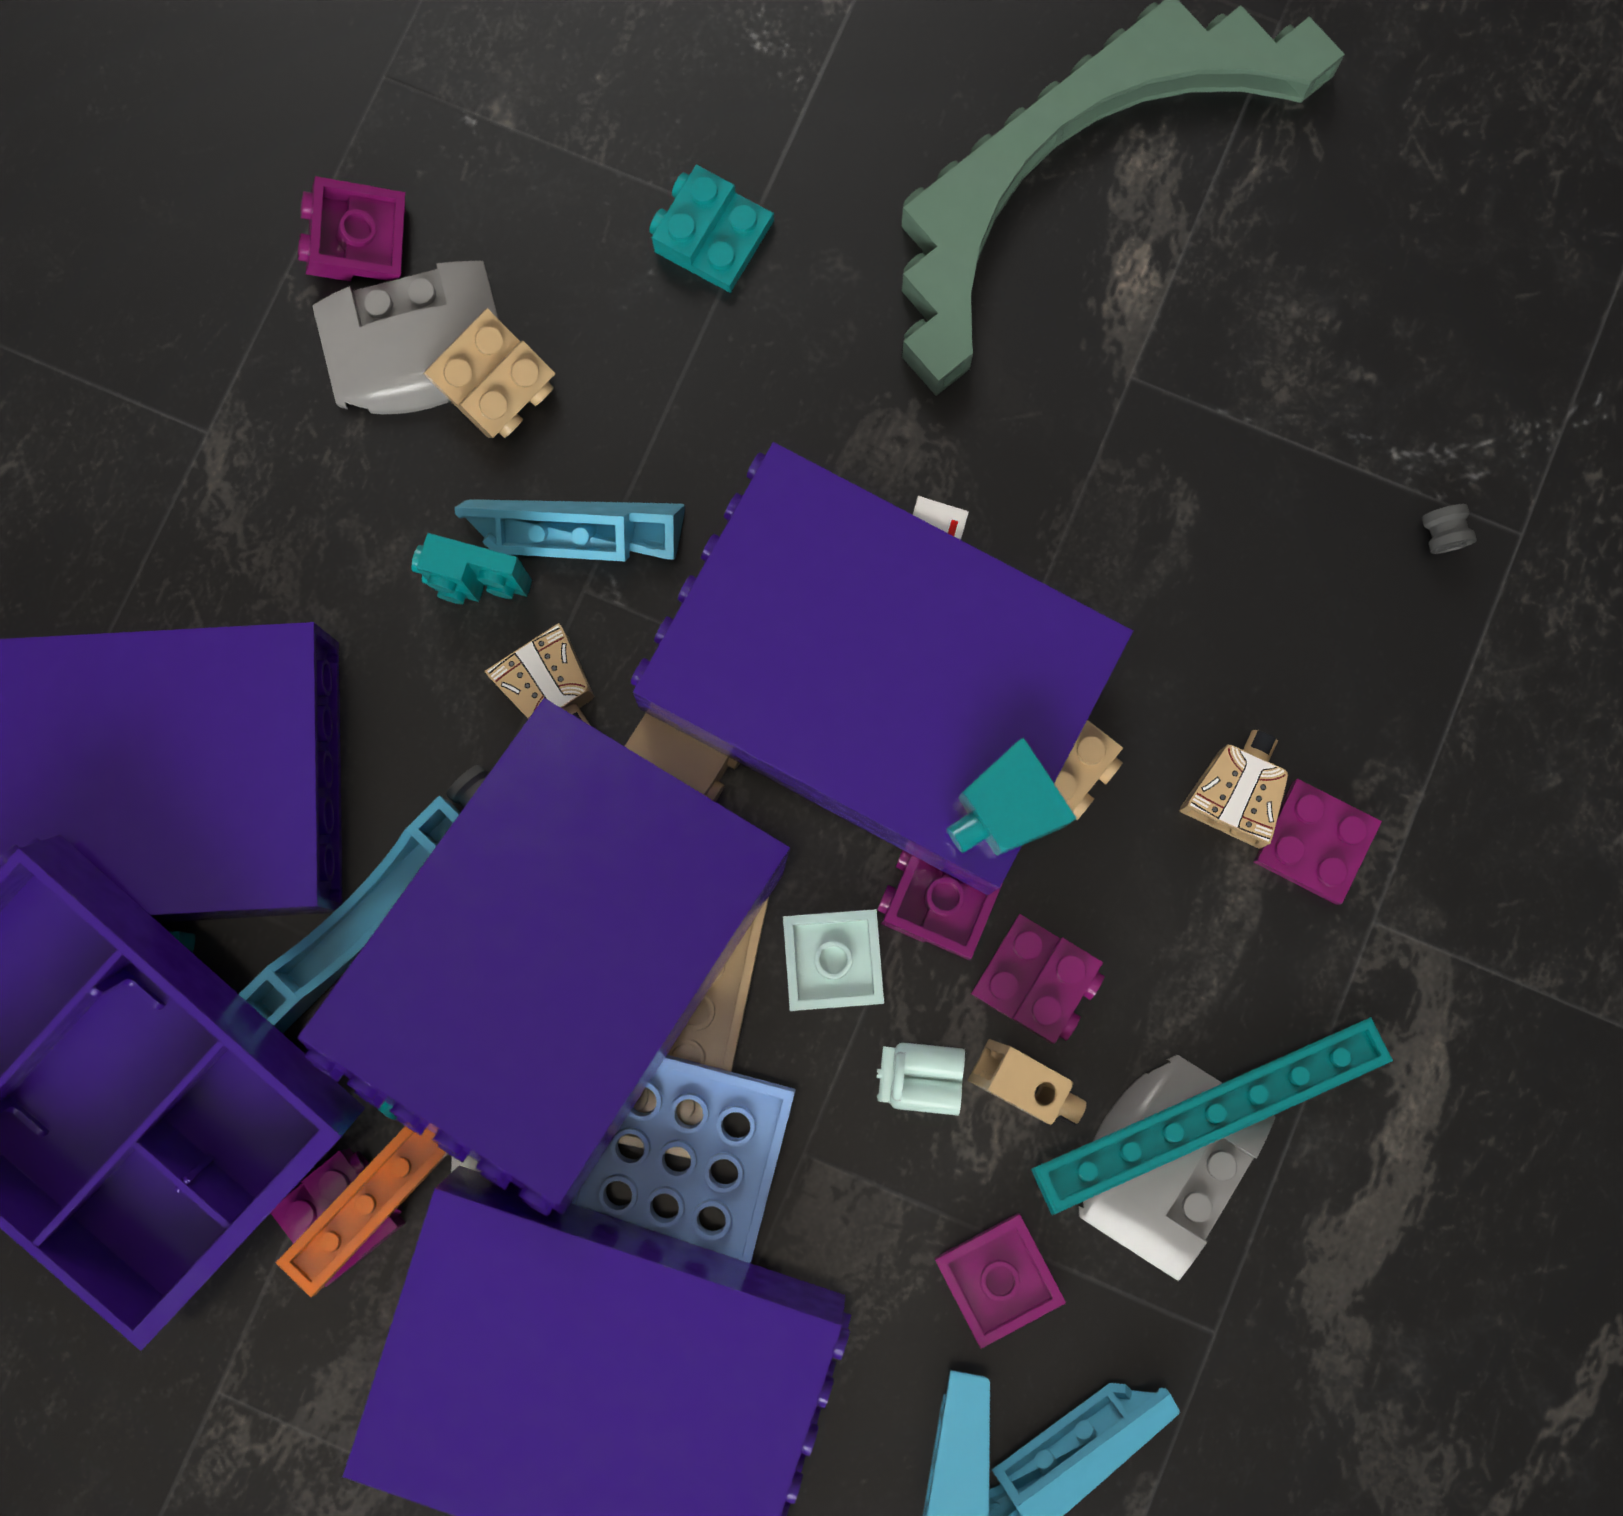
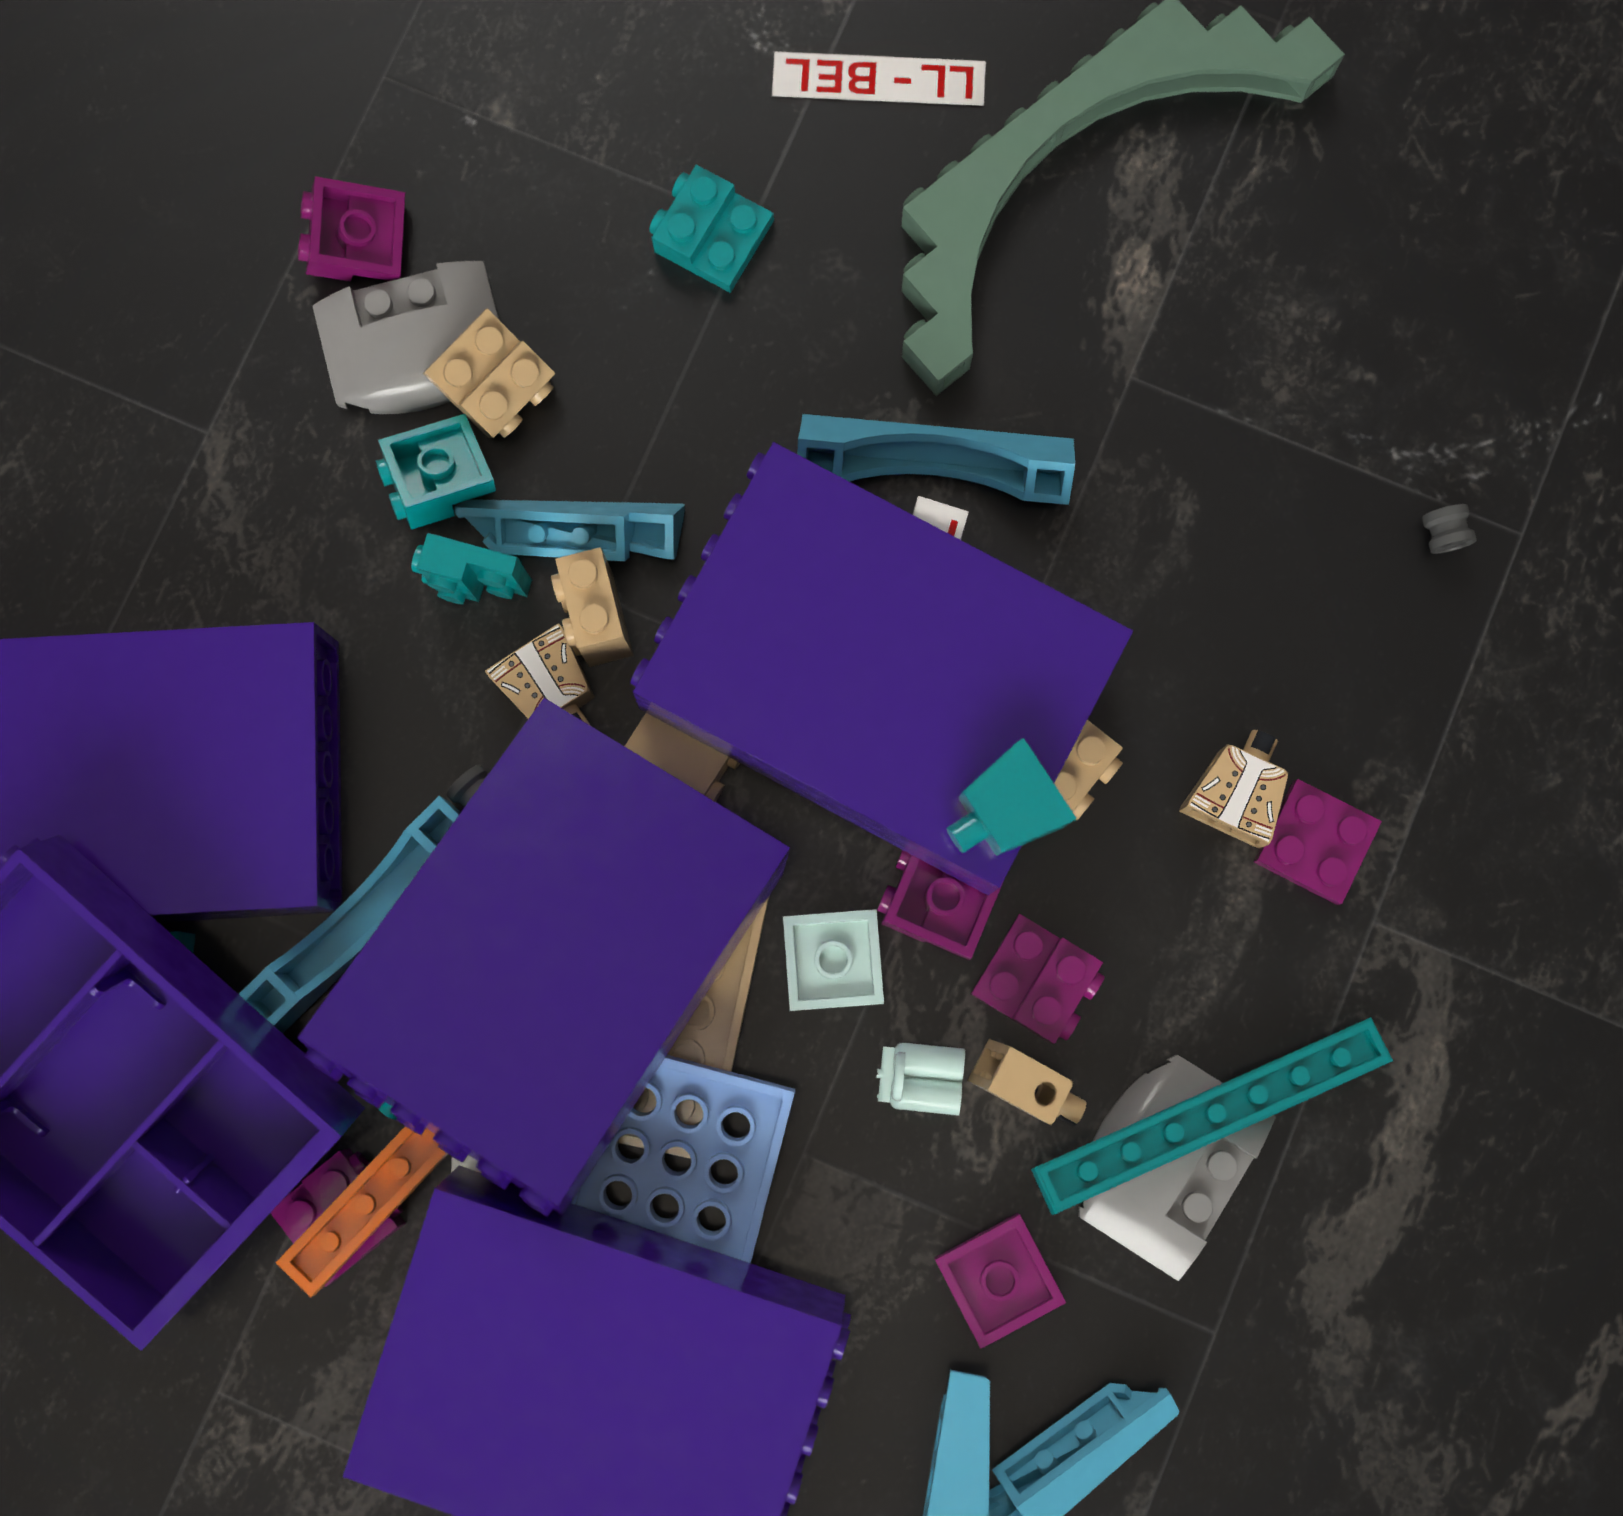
(433, 470): none -> teal plate
(594, 608): none -> tan brick
(879, 78): none -> white sticker
(1015, 463): none -> medium azure arch

